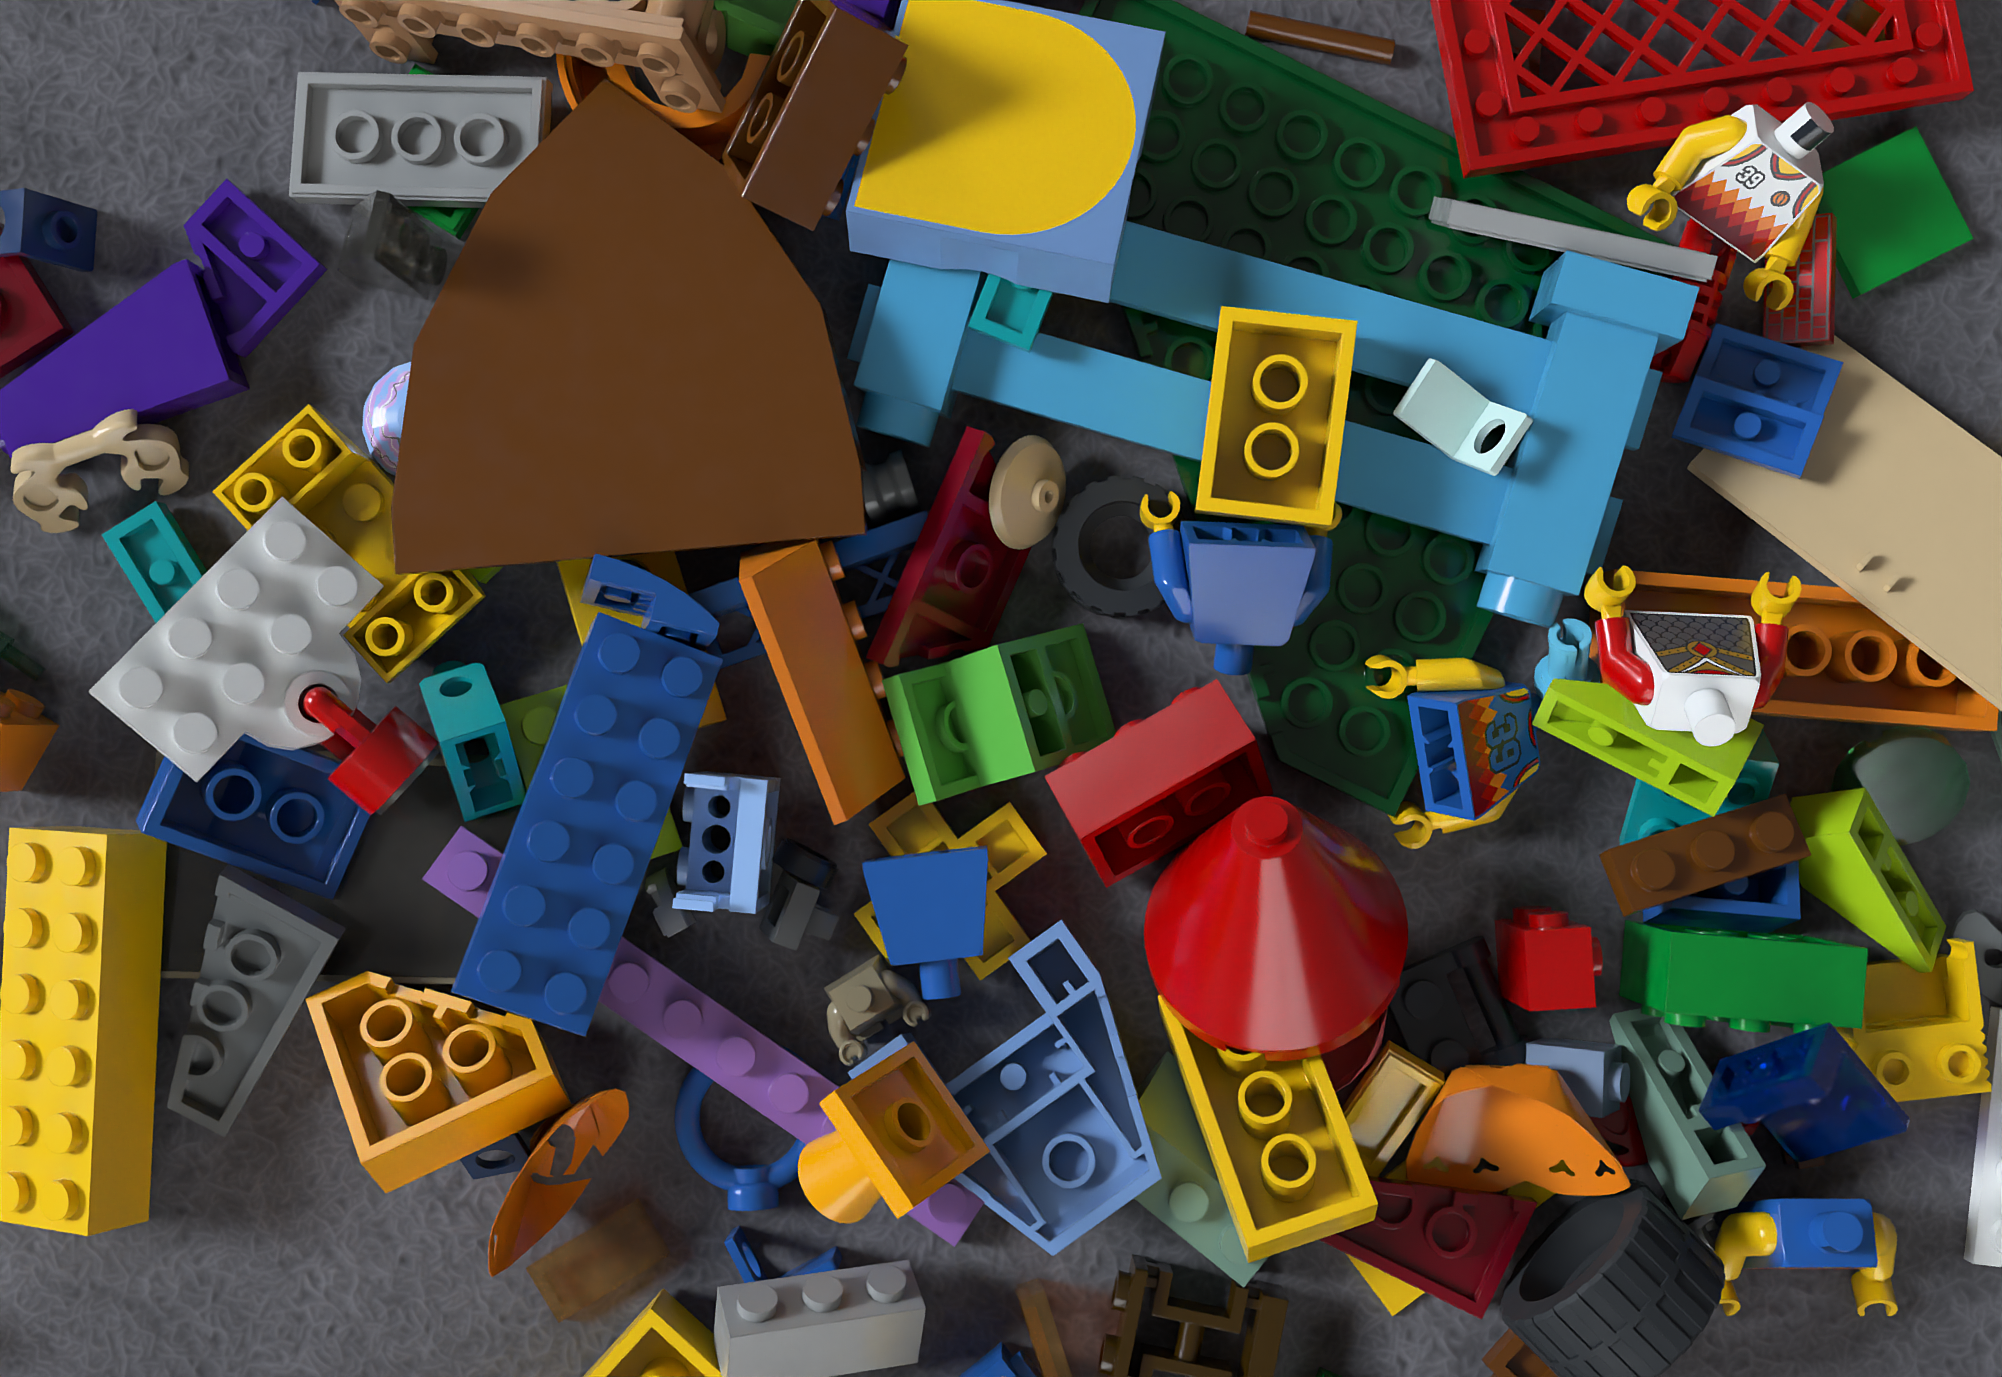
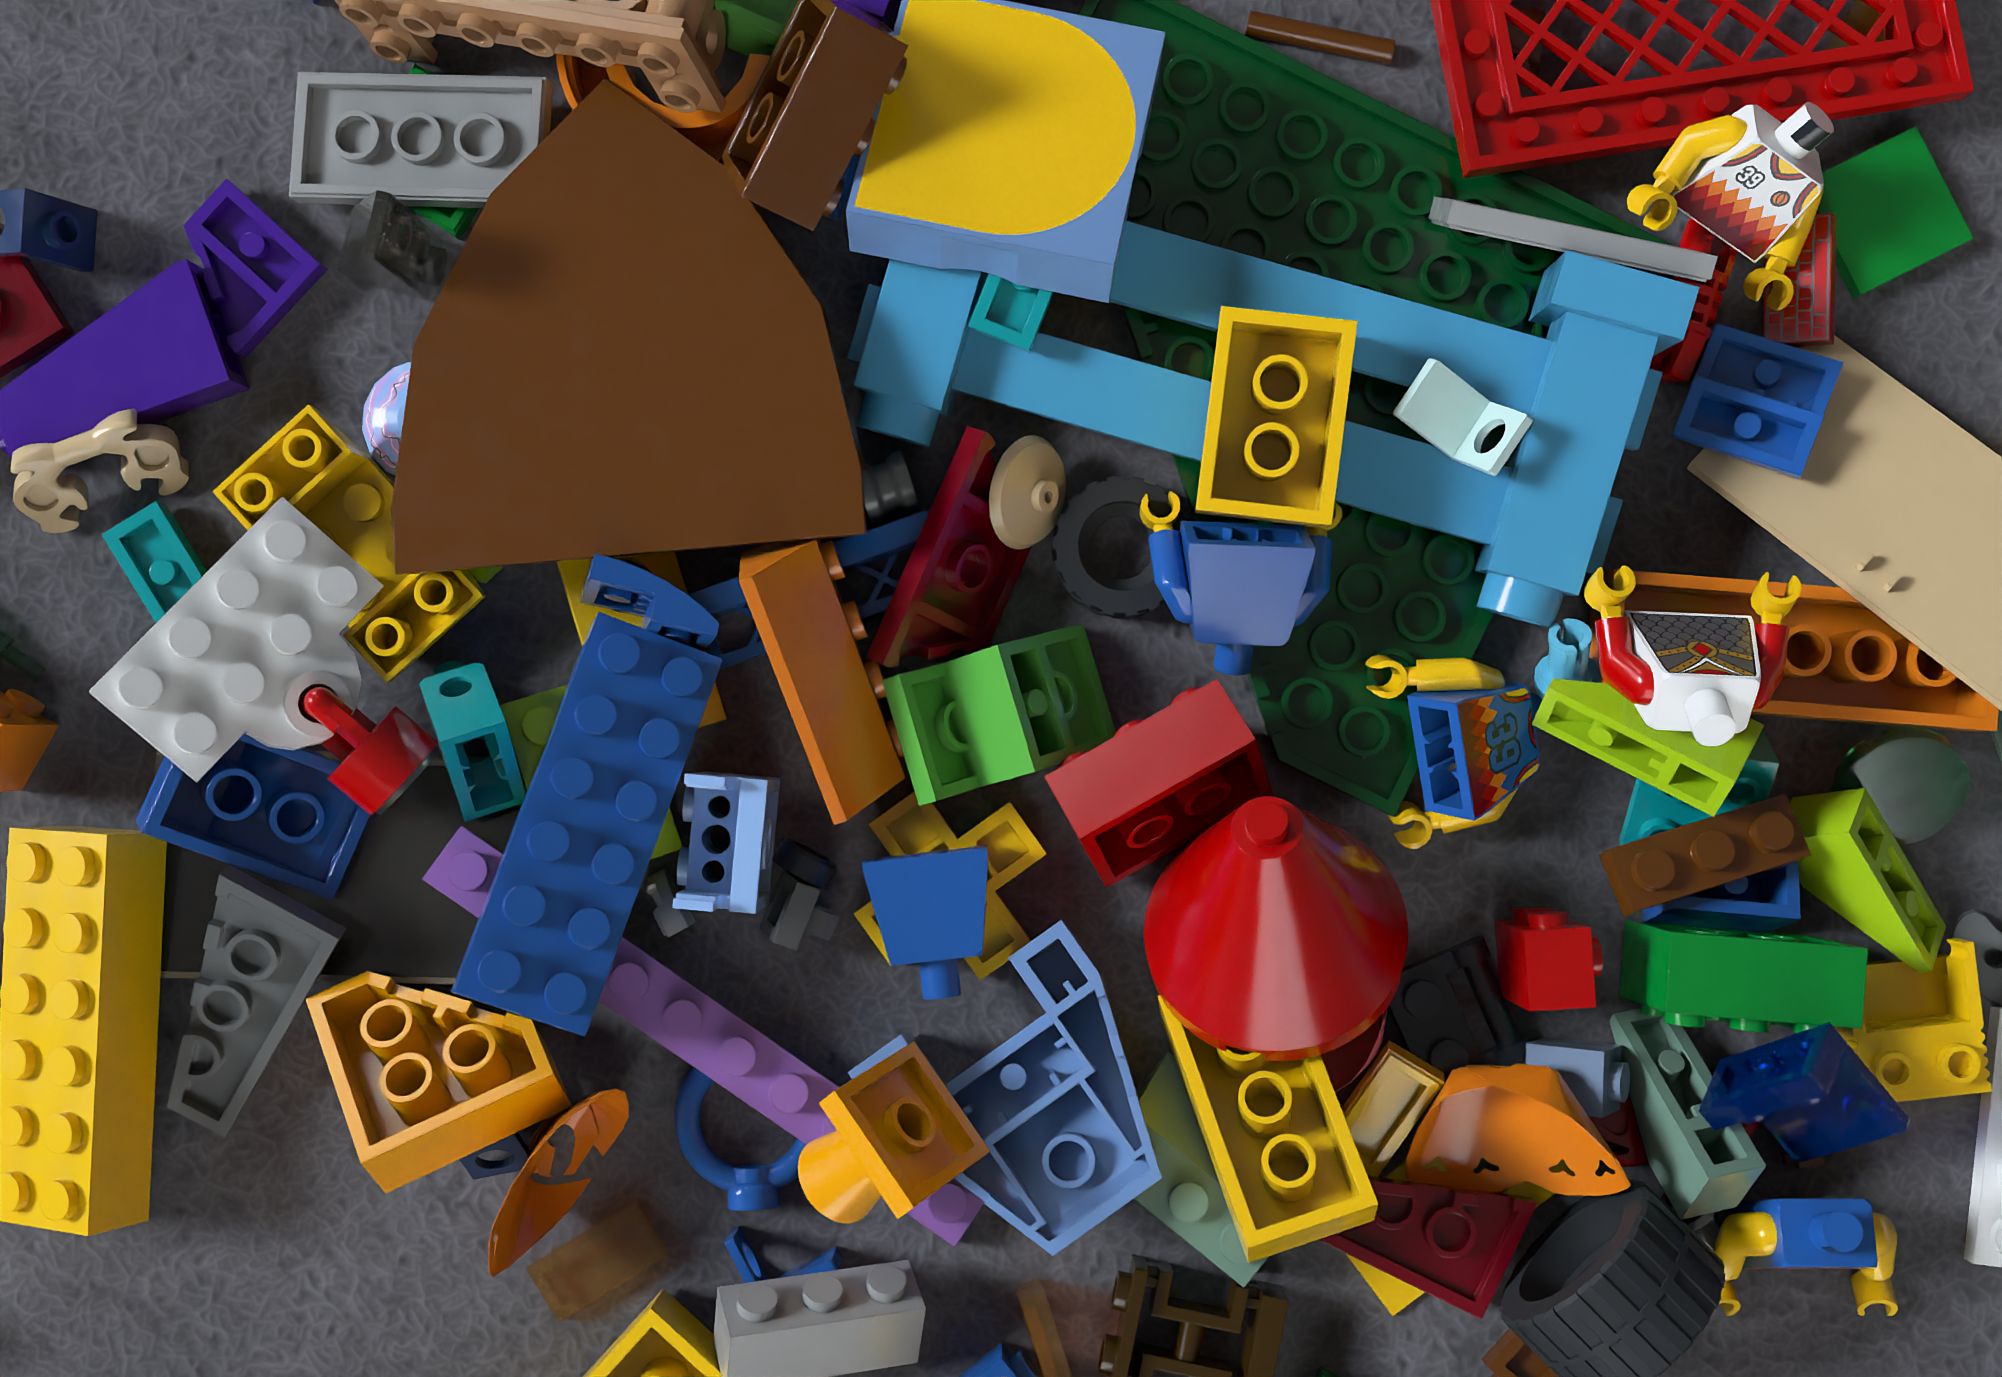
(867, 999): dark tan piece -> none

